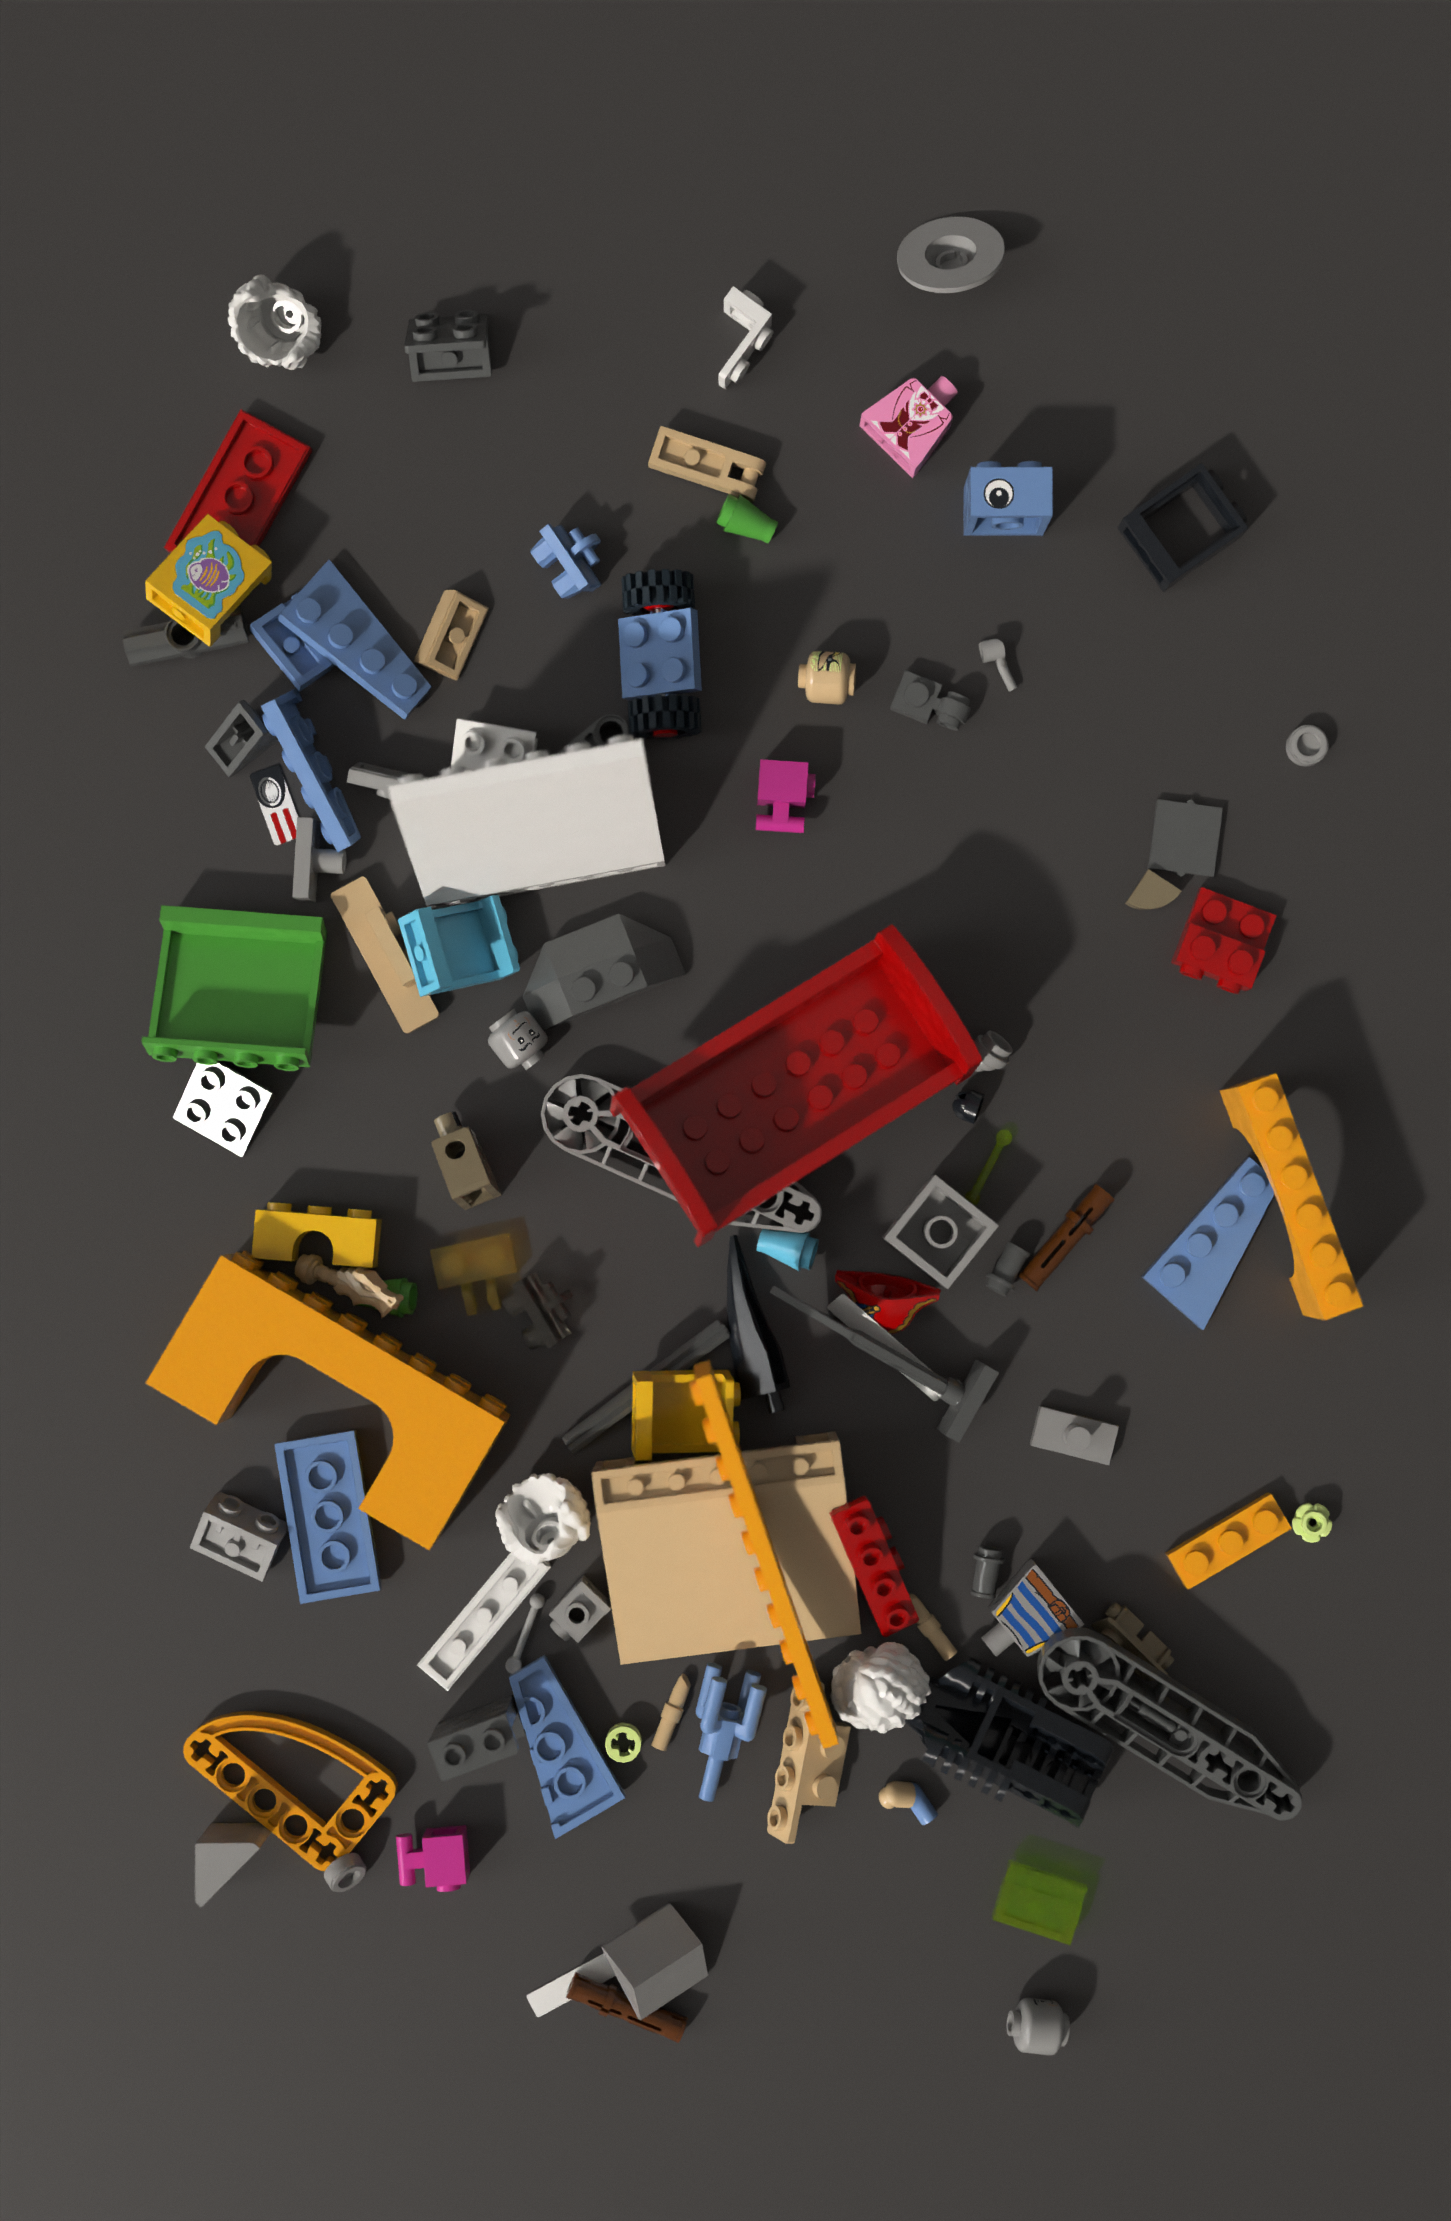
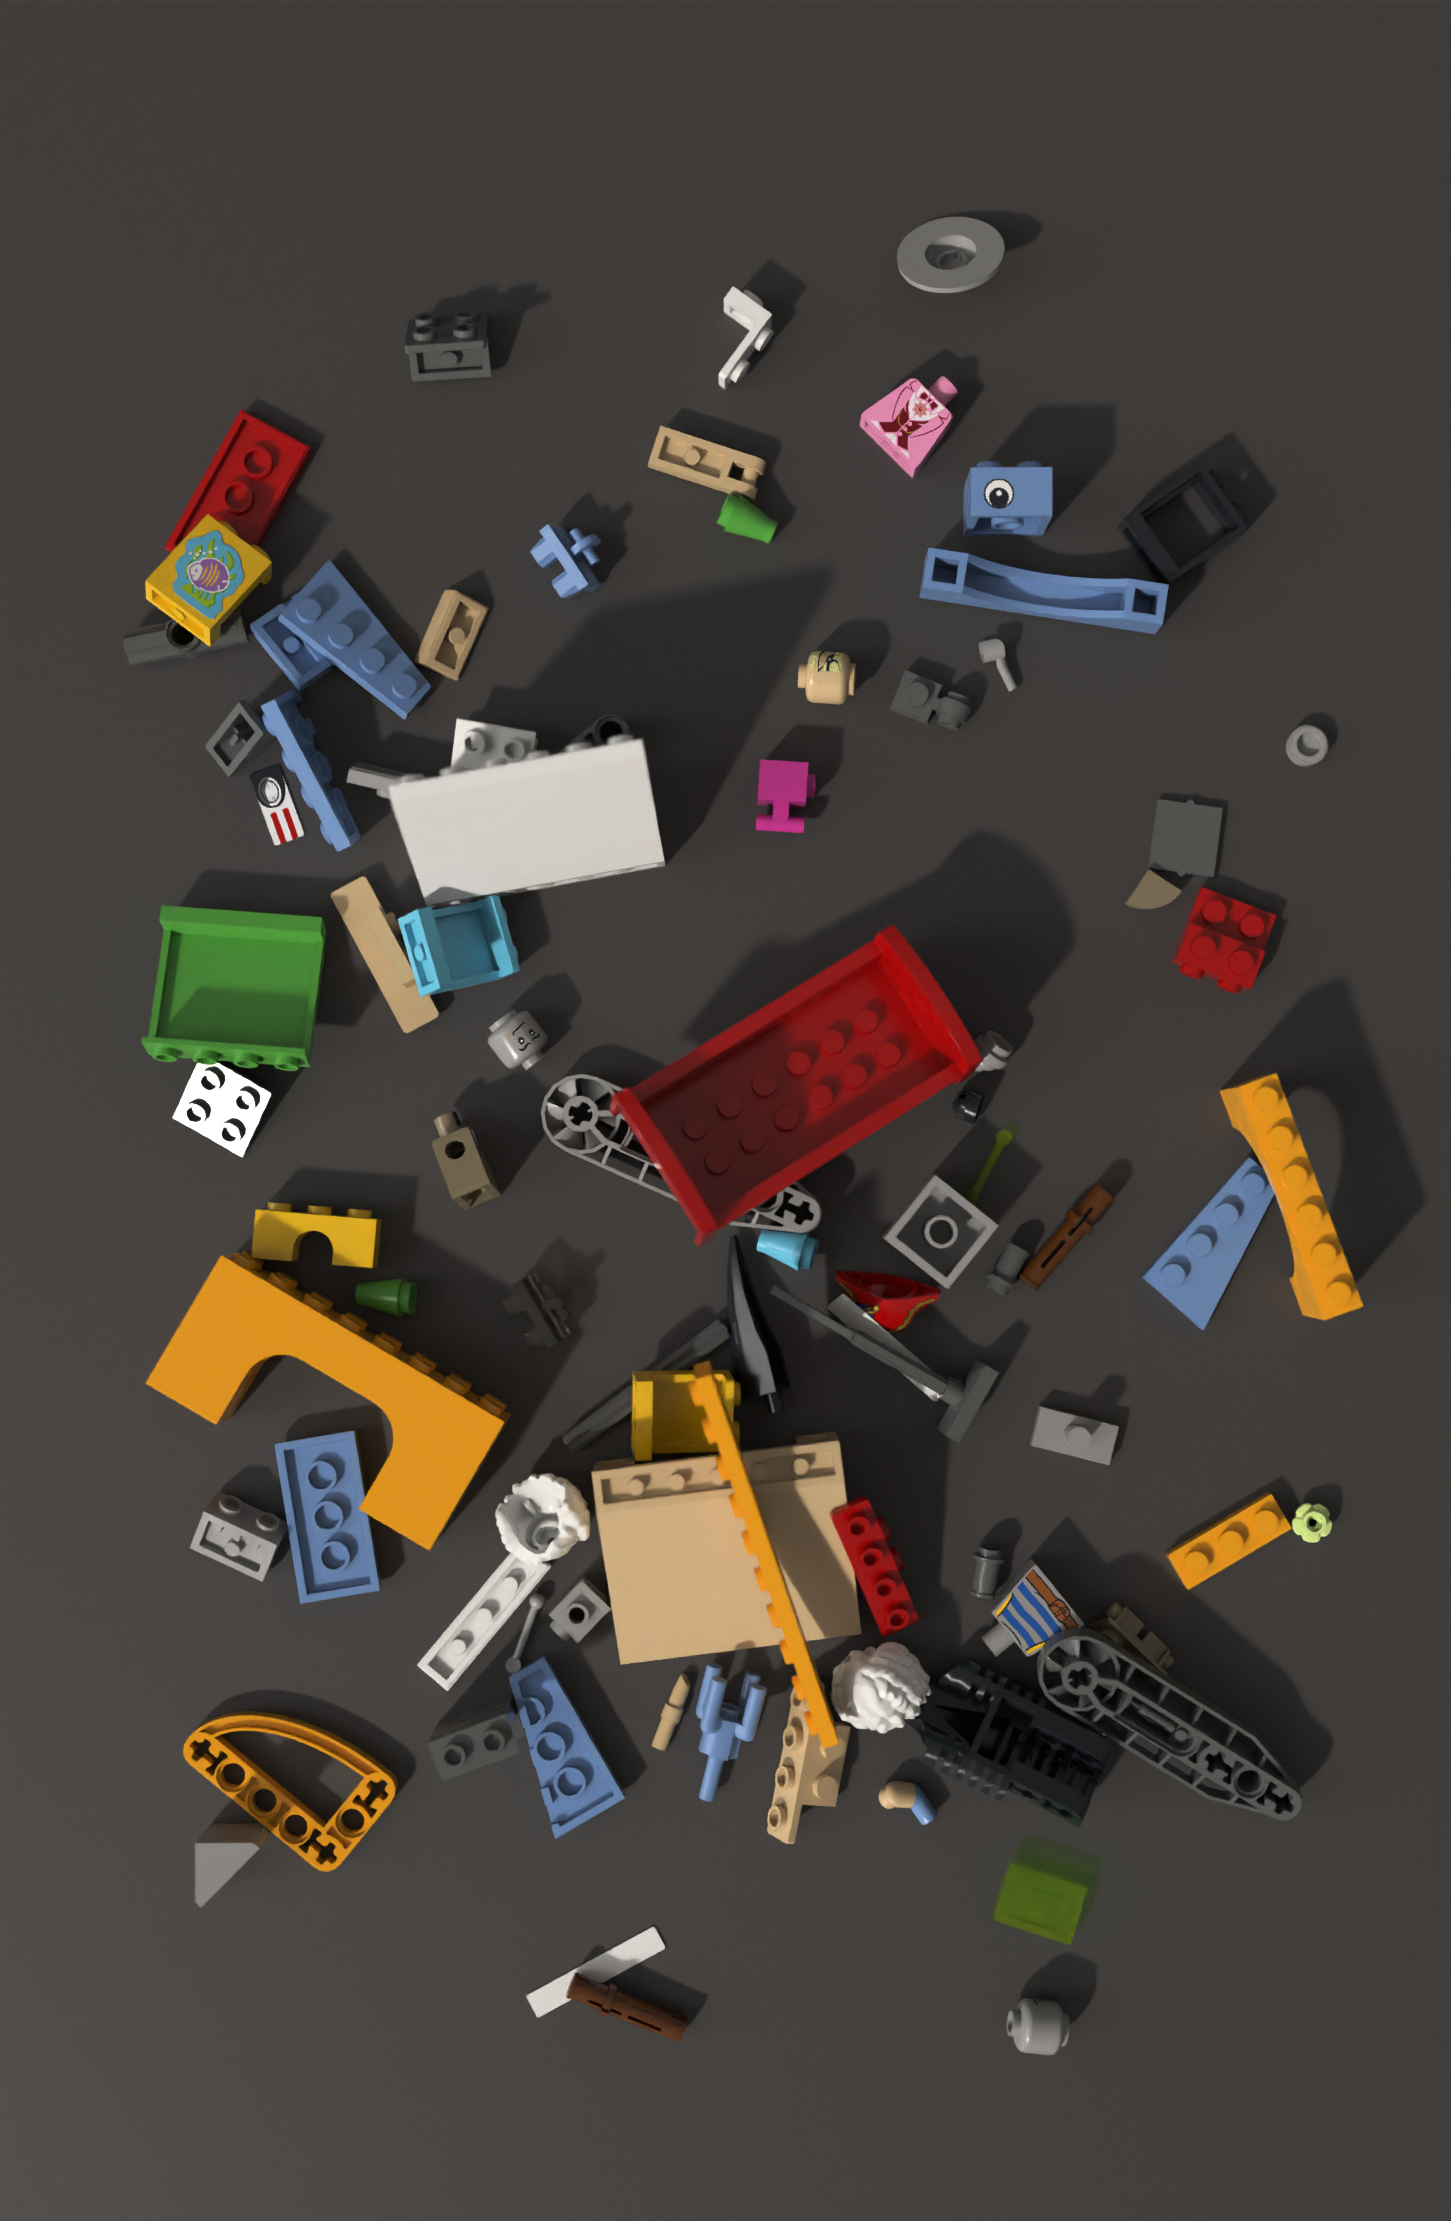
(267, 327): white hair -> none
(312, 860): light grey tile -> none
(345, 1872): light grey tile -> none
(358, 1283): tan piece -> none
(442, 1857): dark pink brick -> none
(474, 1262): clear yellow hinge -> none
(598, 969): dark grey wedge -> none
(614, 1750): yellowish green bush -> none
(656, 1960): light grey slope -> none
(660, 654): plate -> none
(931, 1628): tan piece -> none
(1093, 601): none -> medium blue arch

